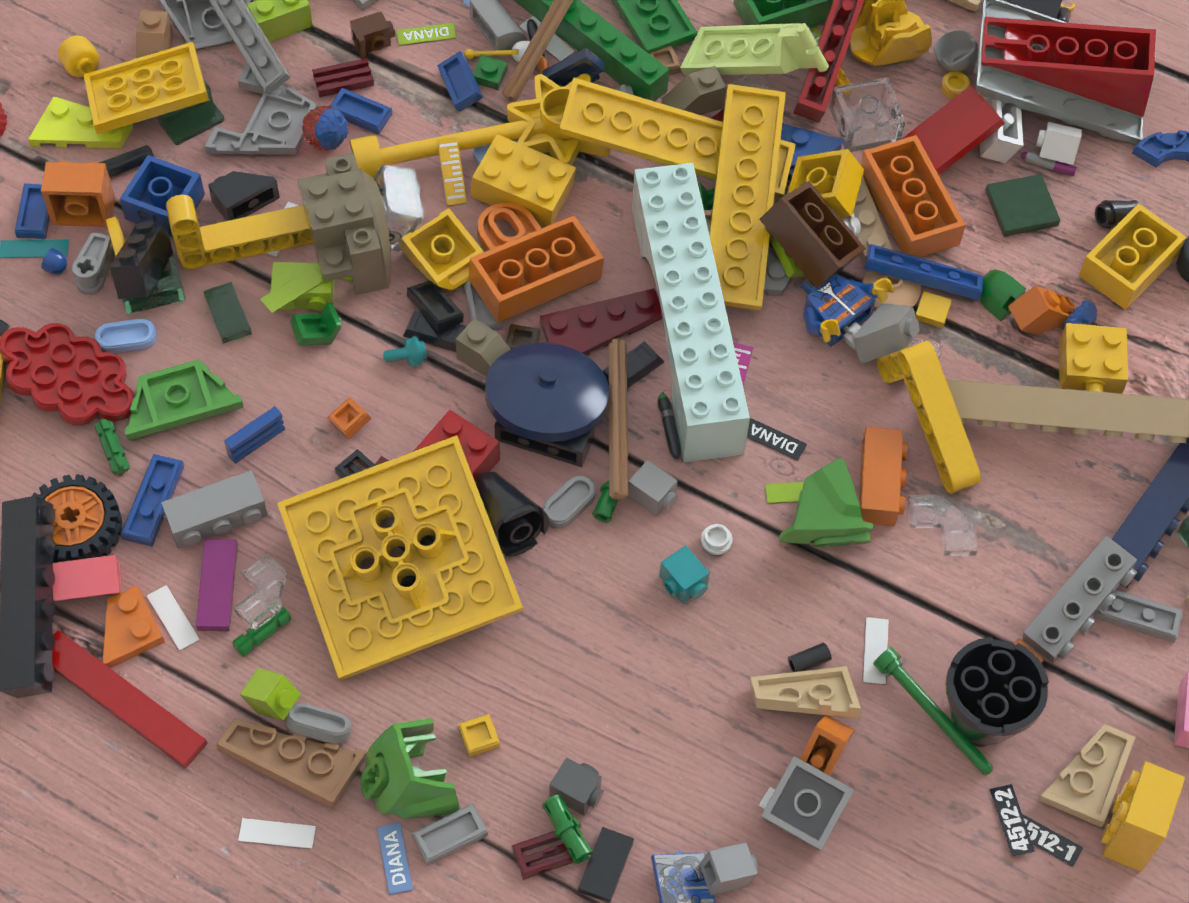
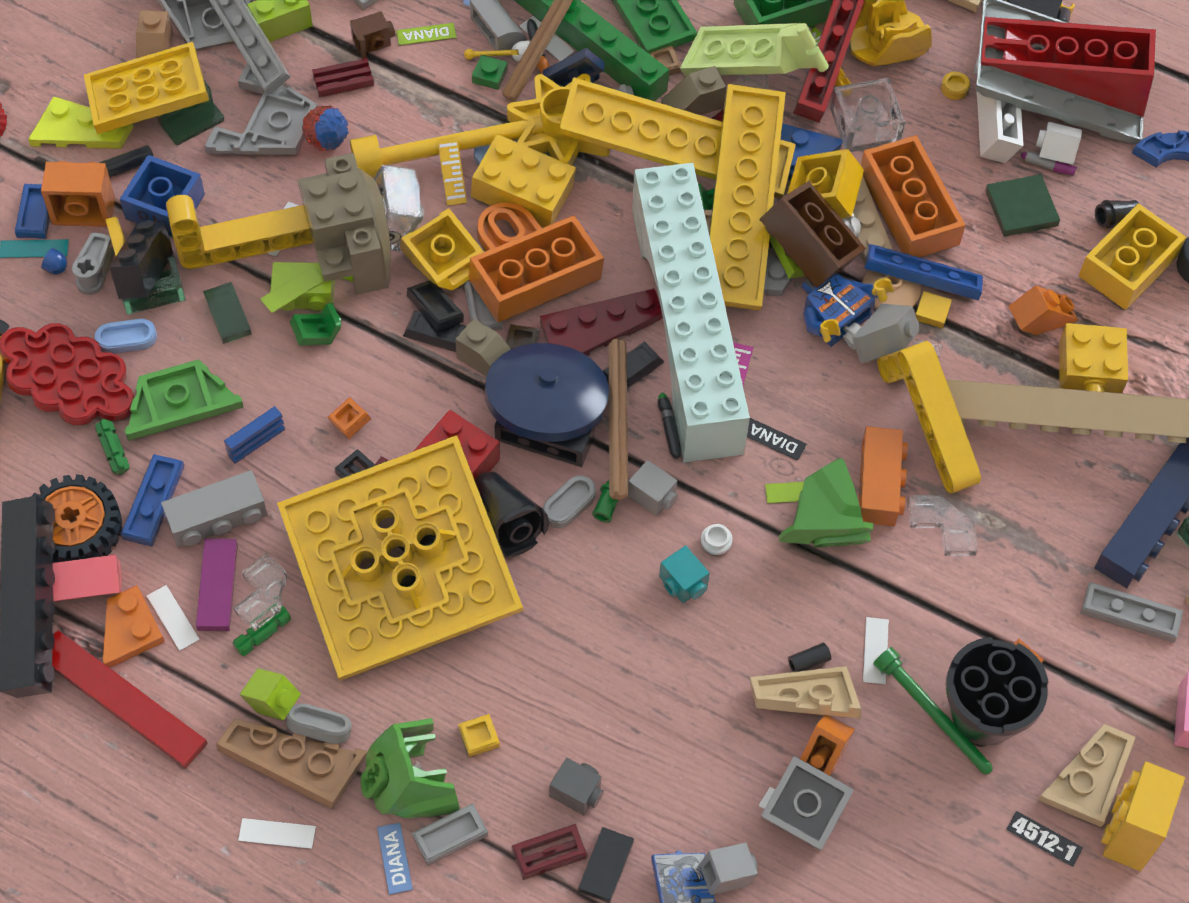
(78, 56): yellow head -> none
(242, 193): black slope -> none
(362, 111): blue tile -> none
(413, 351): teal plate -> none
(460, 81): blue tile -> none
(567, 829): green pin -> none
(956, 50): light grey hair -> none
(957, 128): red tile -> none
(999, 292): green brick -> none
(1012, 820): black sticker -> none
(1080, 599): light grey brick -> none
(1083, 314): blue piece -> none

